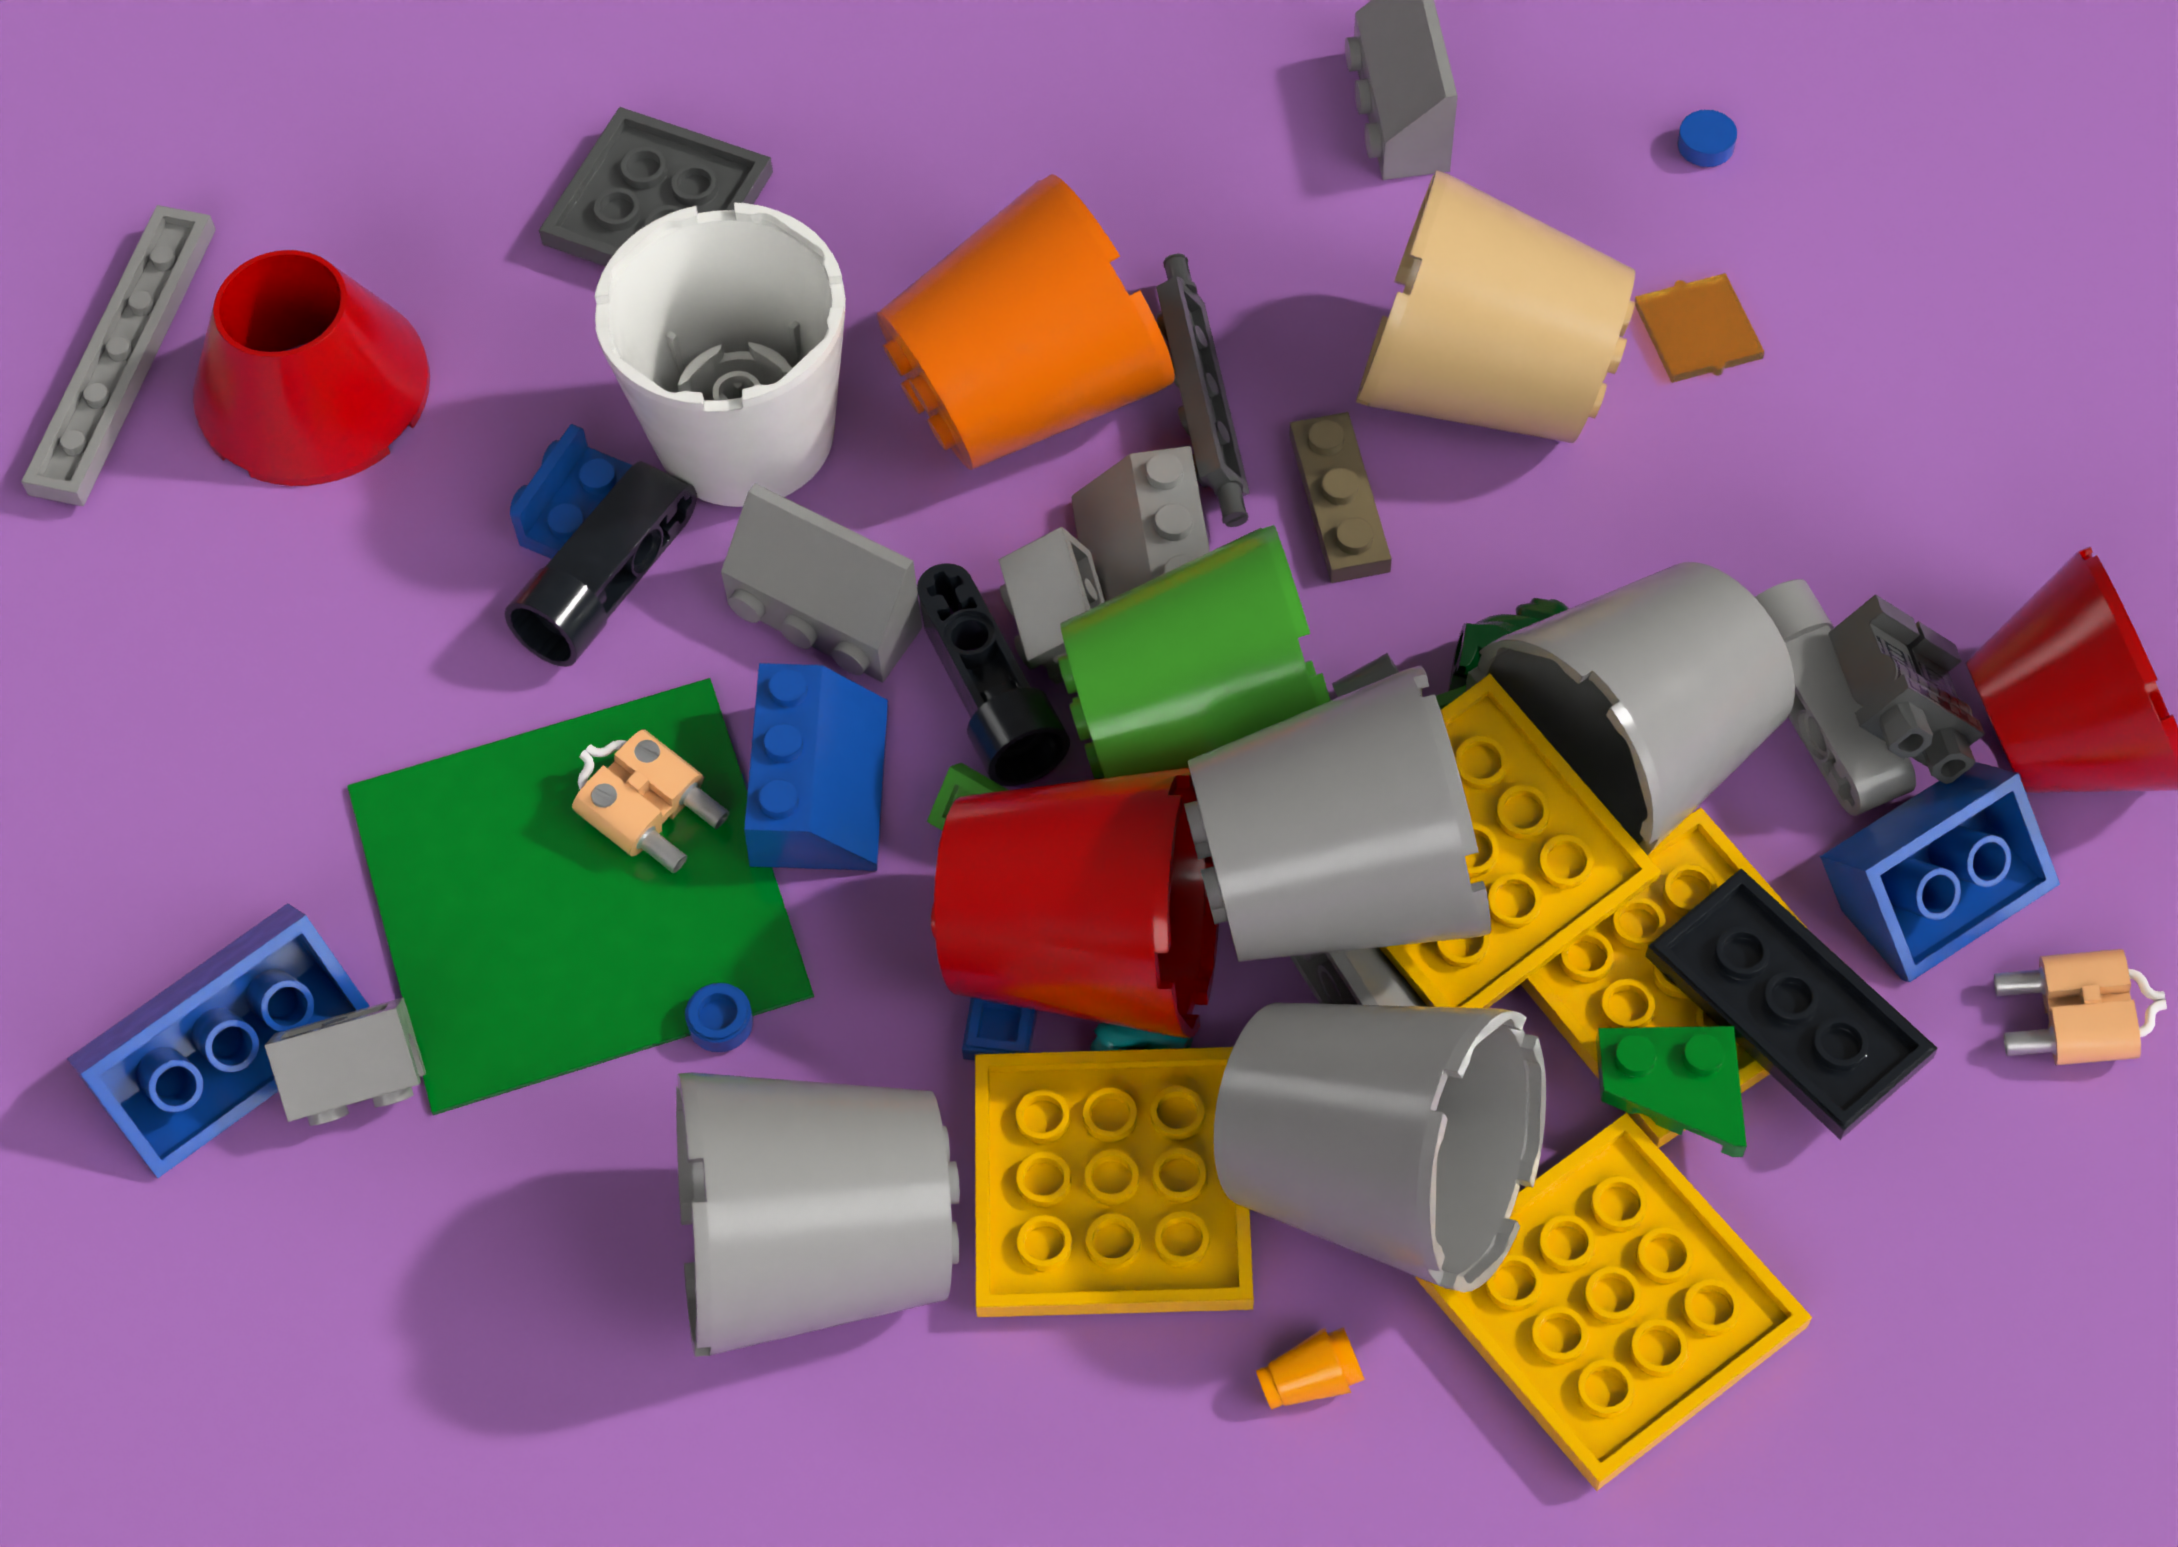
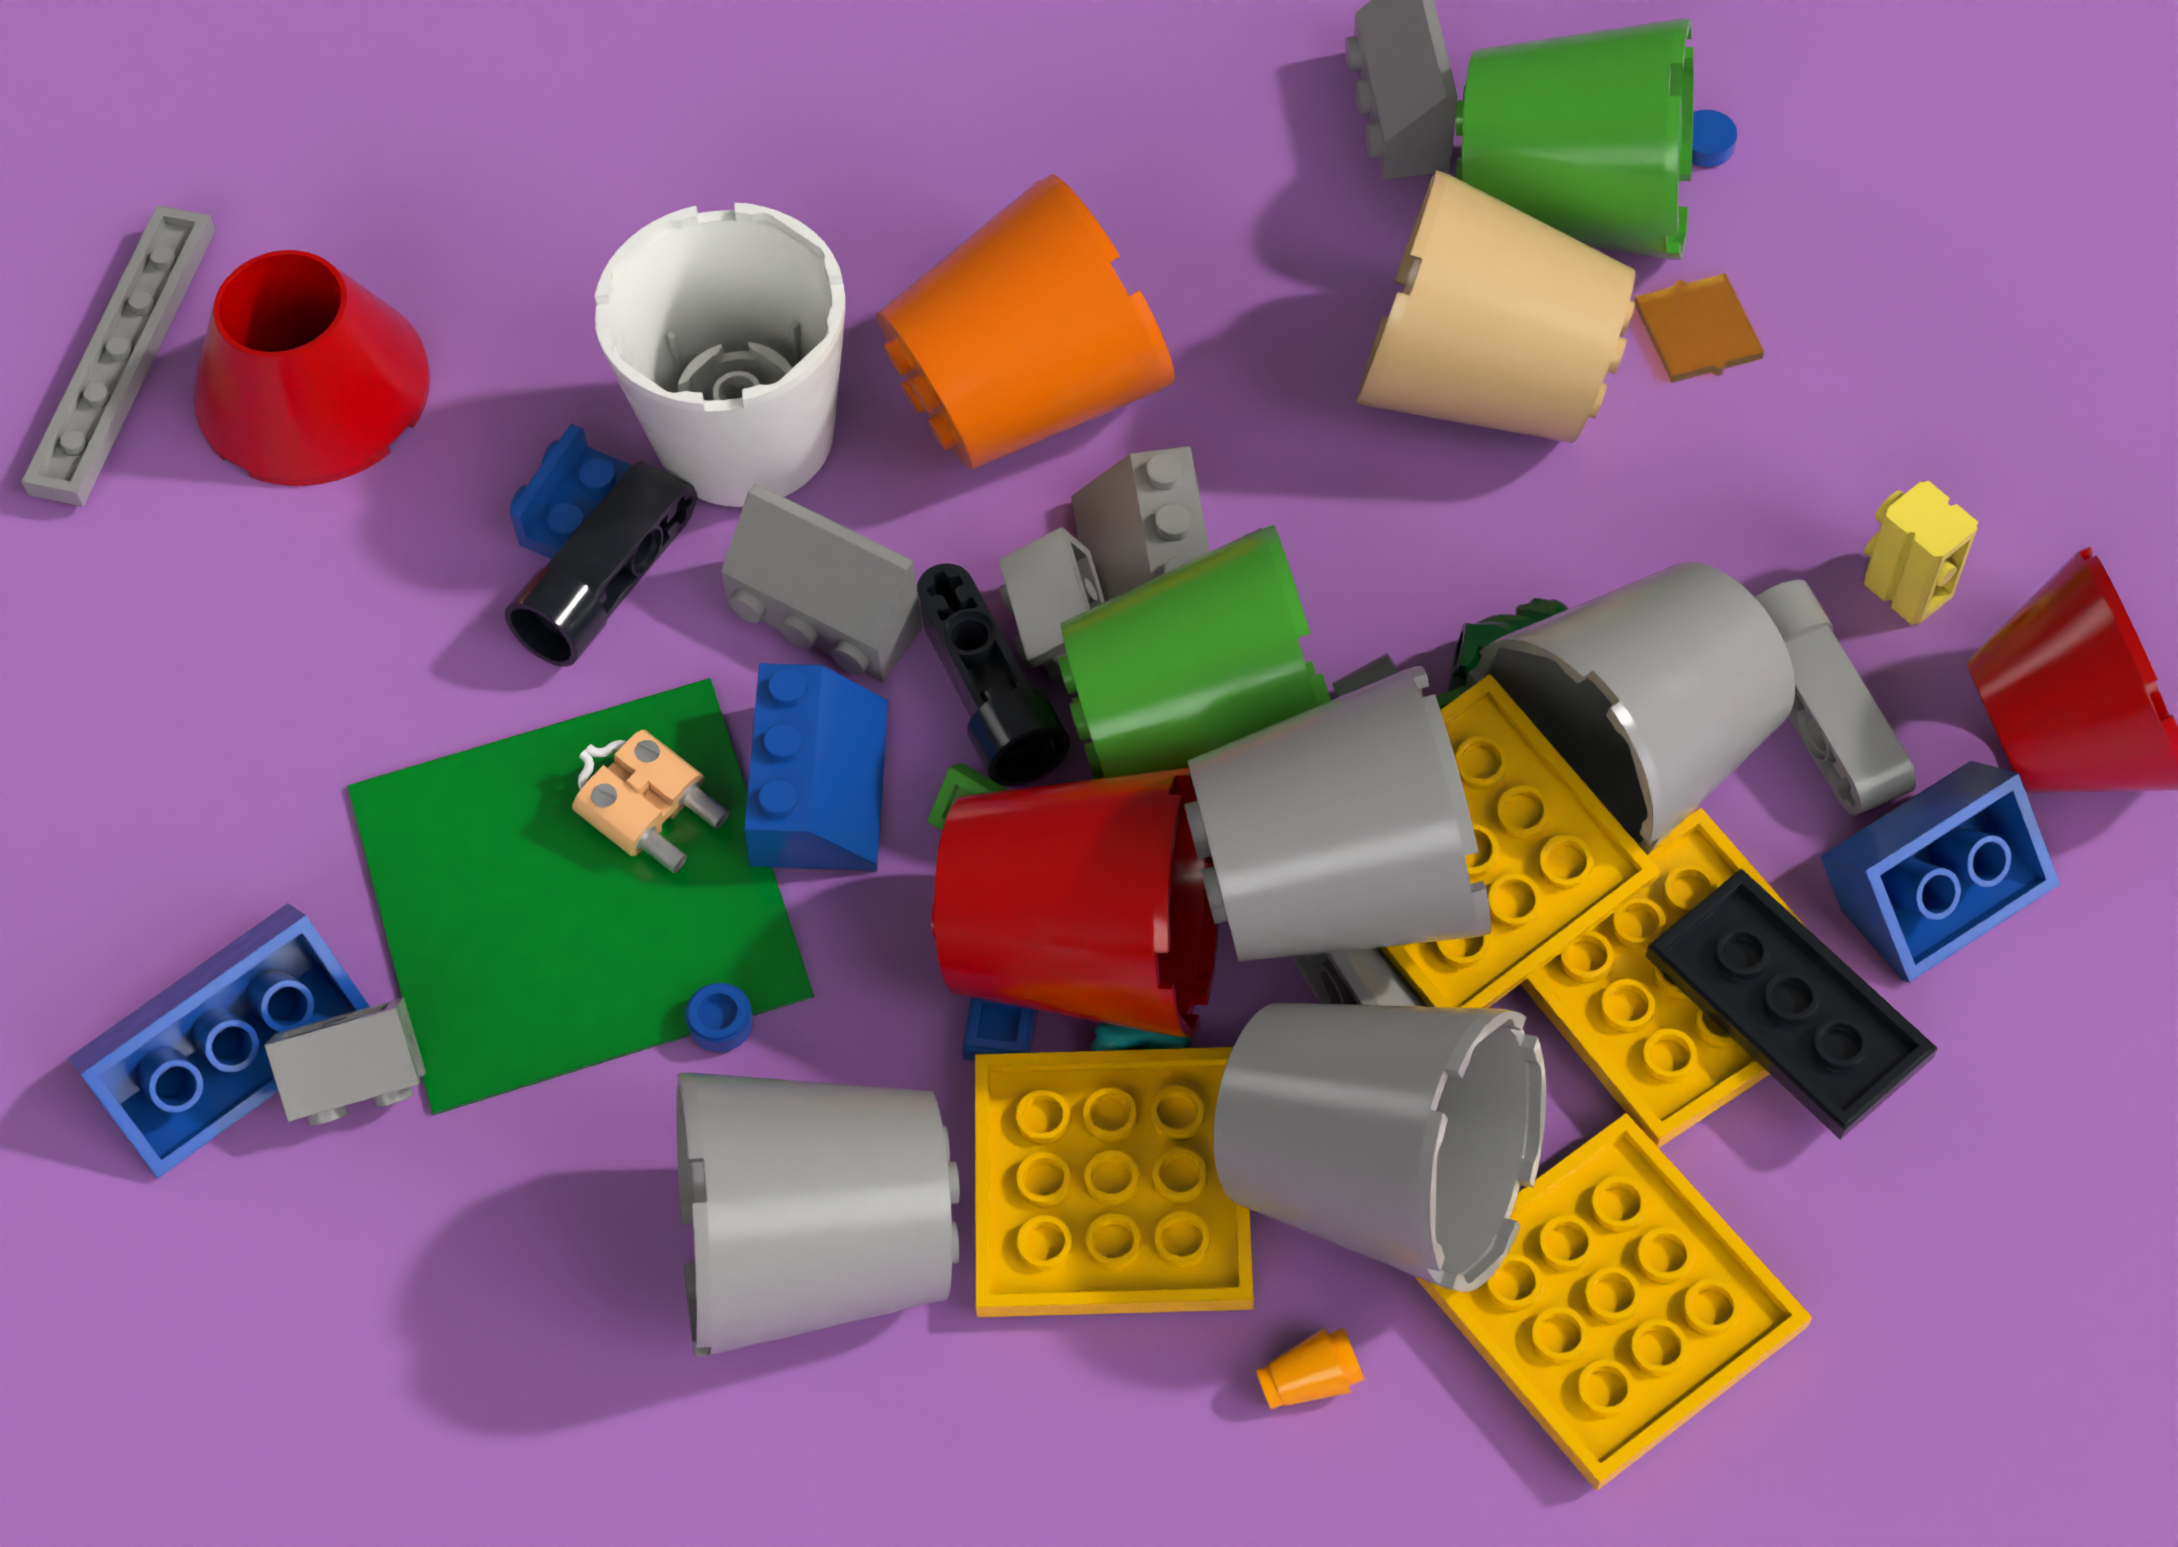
(643, 173): dark grey plate -> none
(1204, 399): dark grey plate -> none
(1340, 497): dark tan plate -> none
(1586, 133): none -> bright green cone
(1676, 1079): green wing -> none
(1906, 687): dark grey hips -> none
(1918, 551): none -> light yellow brick
(2085, 1007): light nougat piece -> none

